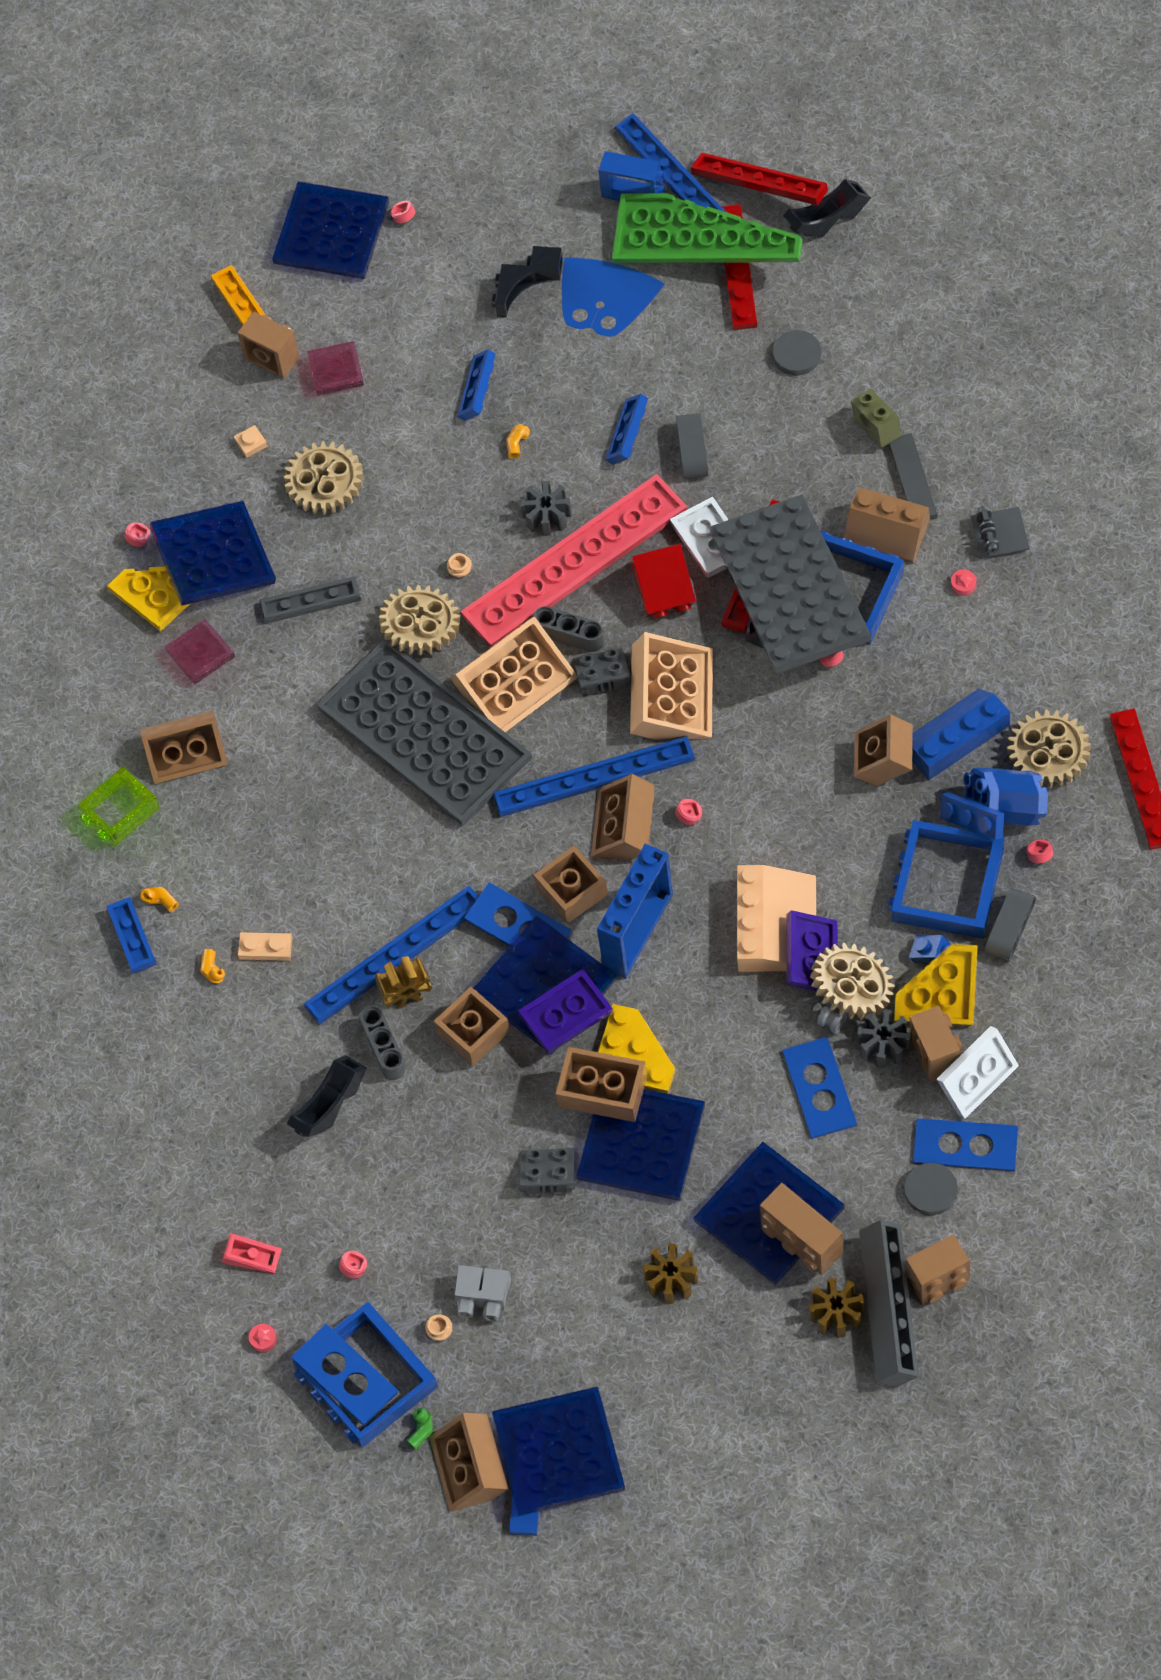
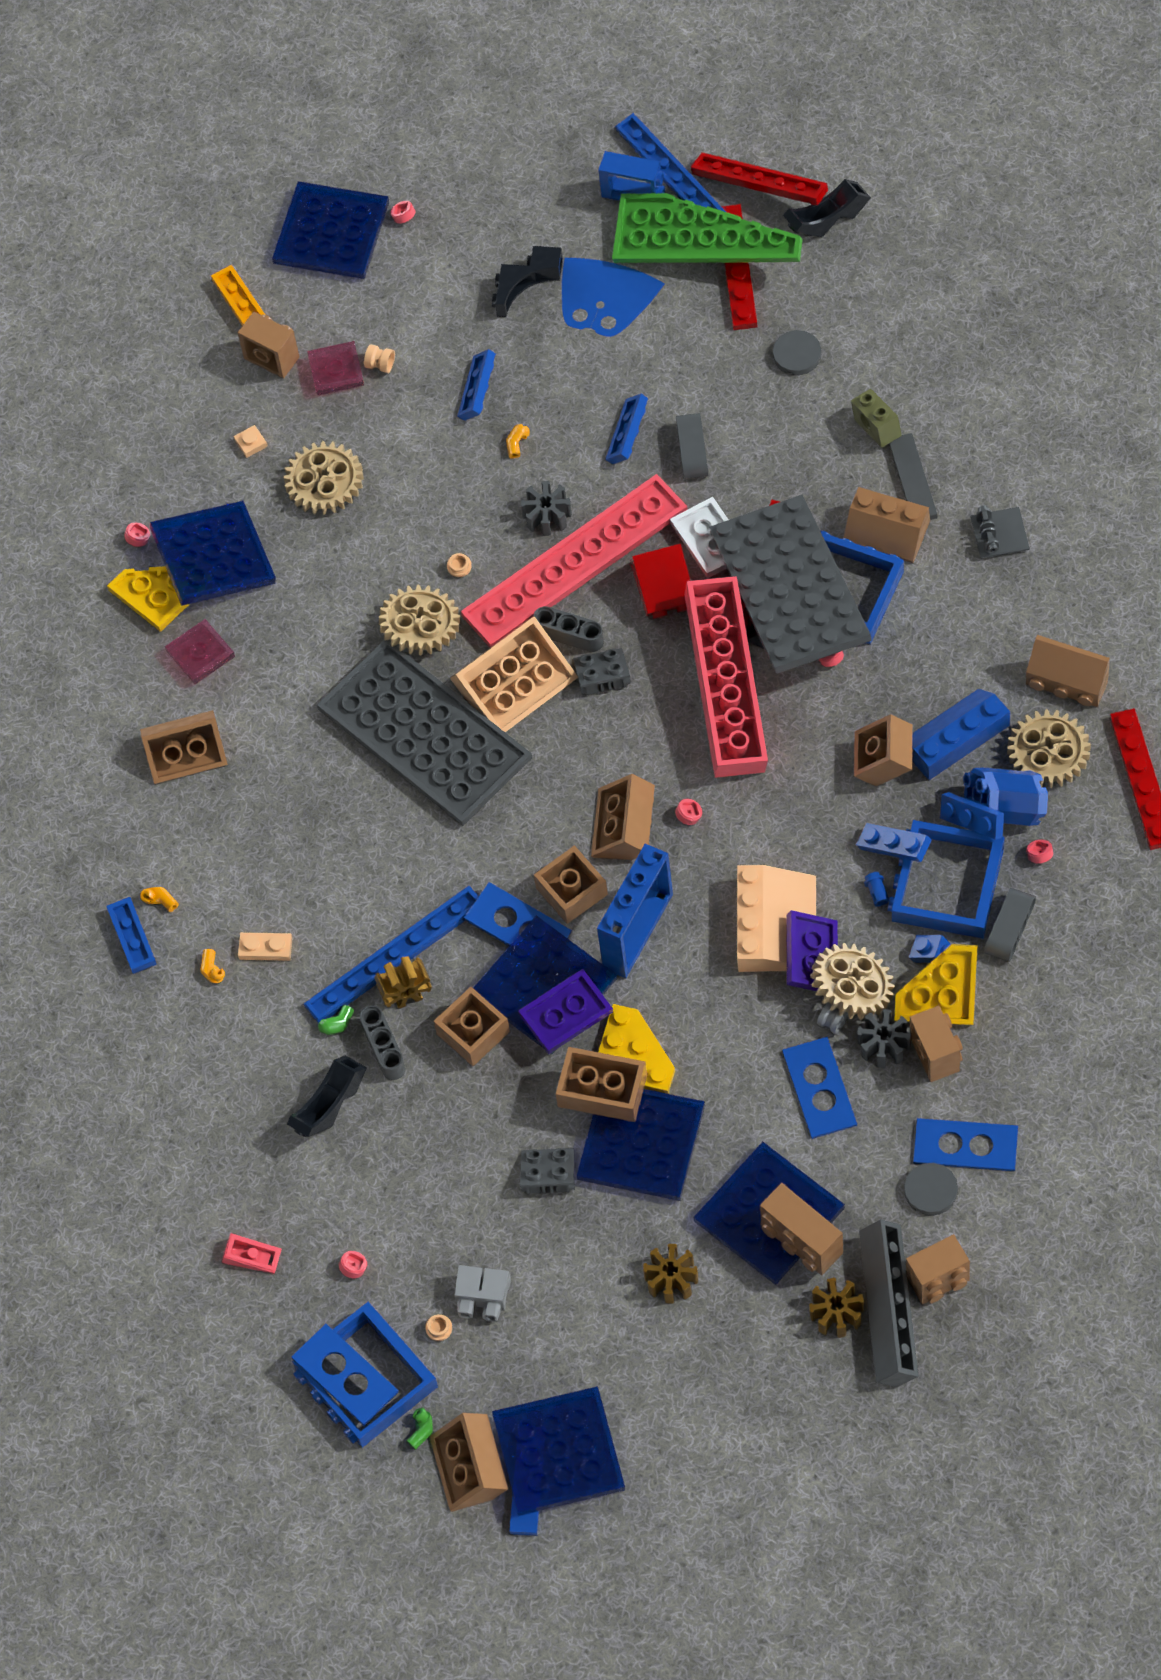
(116, 834): clear neon green window -> none
(262, 1337): coral tile -> none
(310, 600): dark grey tile -> none
(336, 1024): none -> bright green arm
(379, 358): none -> light nougat wheel
(593, 776): blue tile -> none
(670, 688): light nougat slope -> none
(725, 677): none -> coral brick
(874, 882): none -> blue pin
(893, 842): none -> plate
(963, 582): coral tile -> none
(977, 1072): white plate -> none
(1067, 671): none -> medium nougat slope

